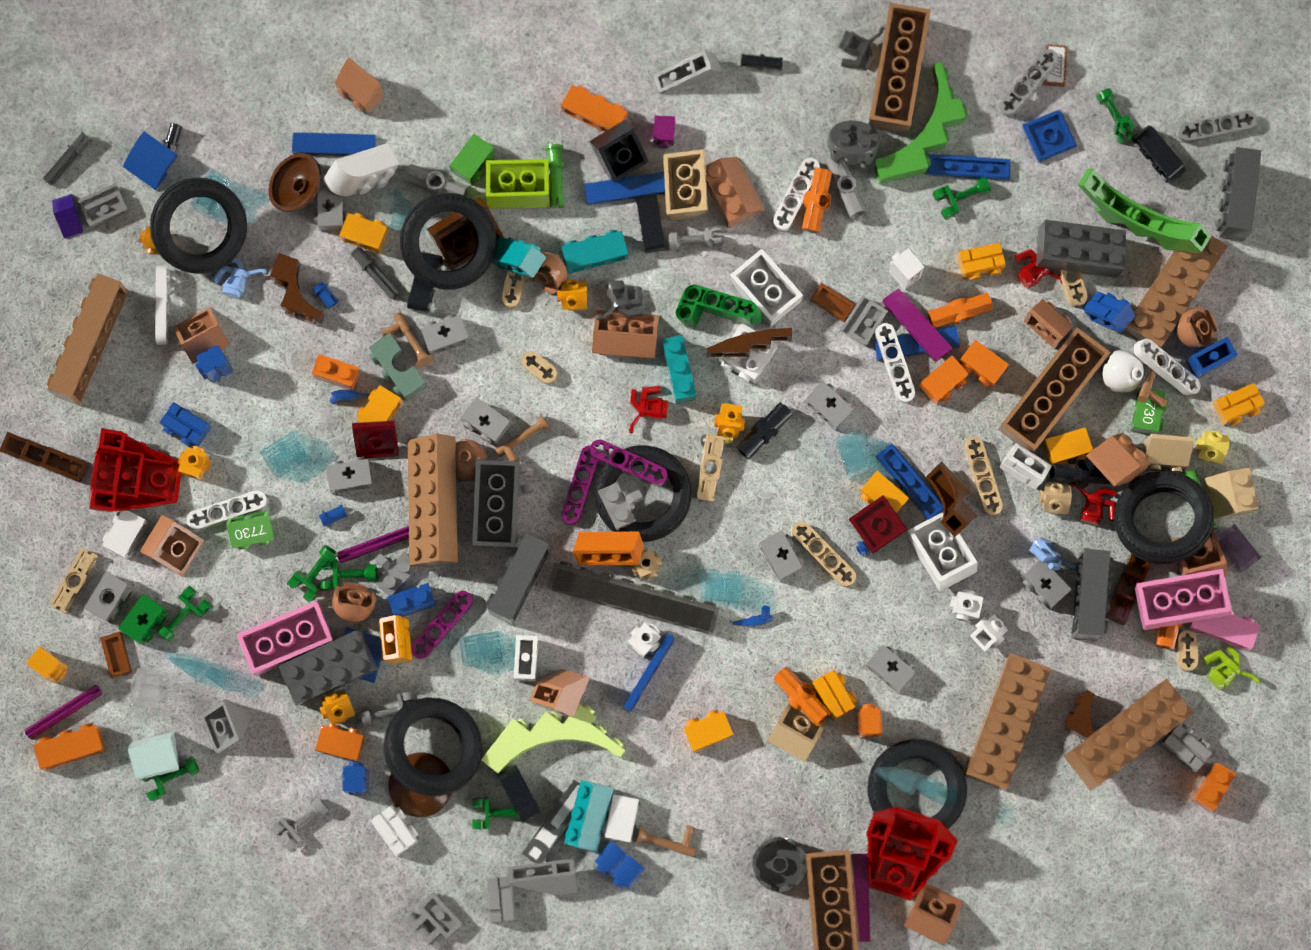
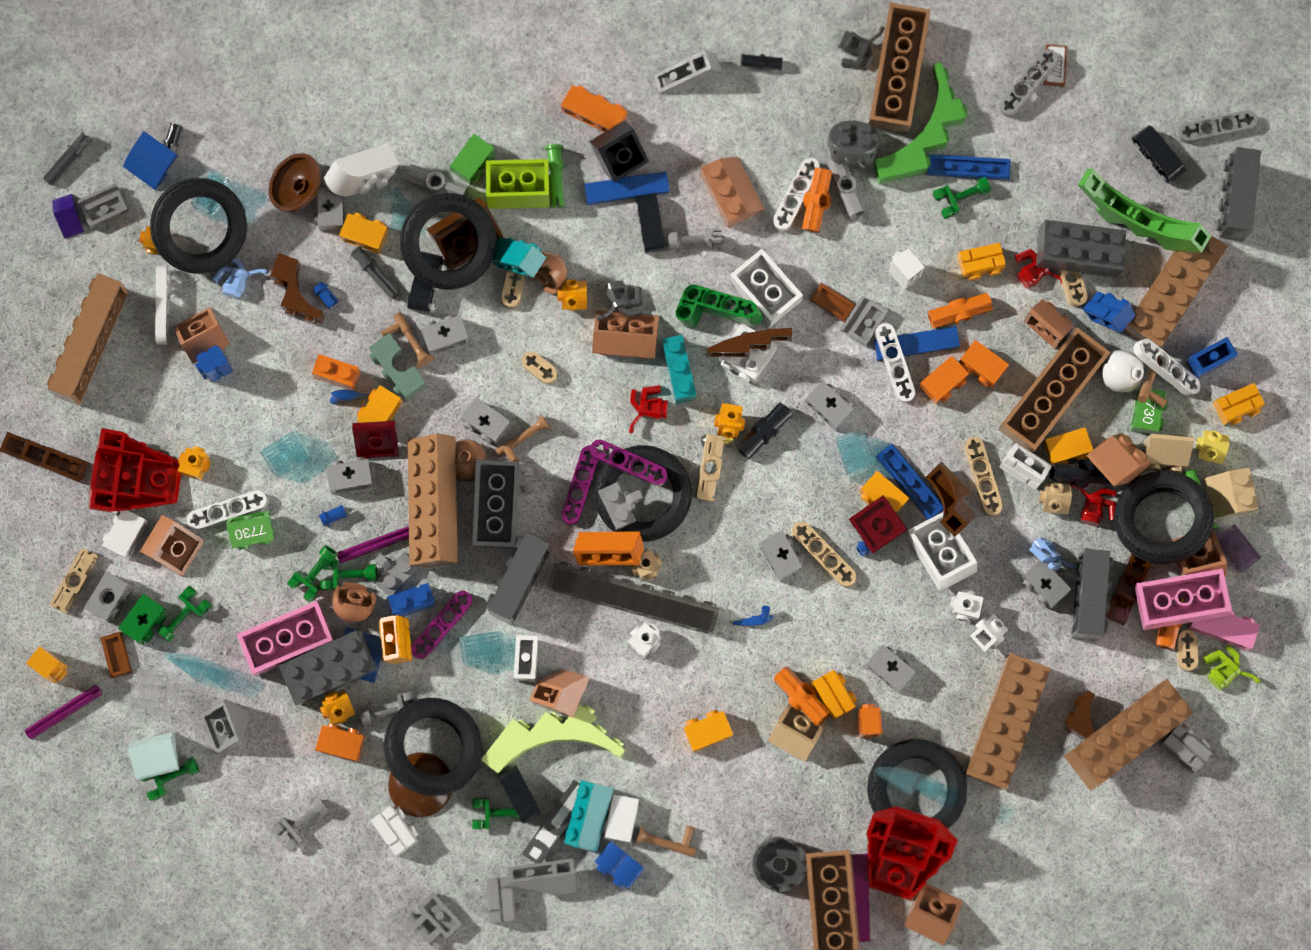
(69, 746): orange brick -> none
(185, 425): blue brick -> none
(331, 143): blue tile -> none
(355, 779): blue brick -> none
(358, 86): nougat slope -> none
(594, 251): teal brick -> none
(648, 673): blue tile -> none
(664, 131): magenta brick -> none
(685, 184): tan slope -> none
(721, 586): clear light blue brick -> none
(917, 325): magenta tile -> none
(1049, 135): blue tile -> none
(1121, 123): green bar -> none
(1197, 328): nougat cylinder -> none
(1213, 787): orange brick -> none

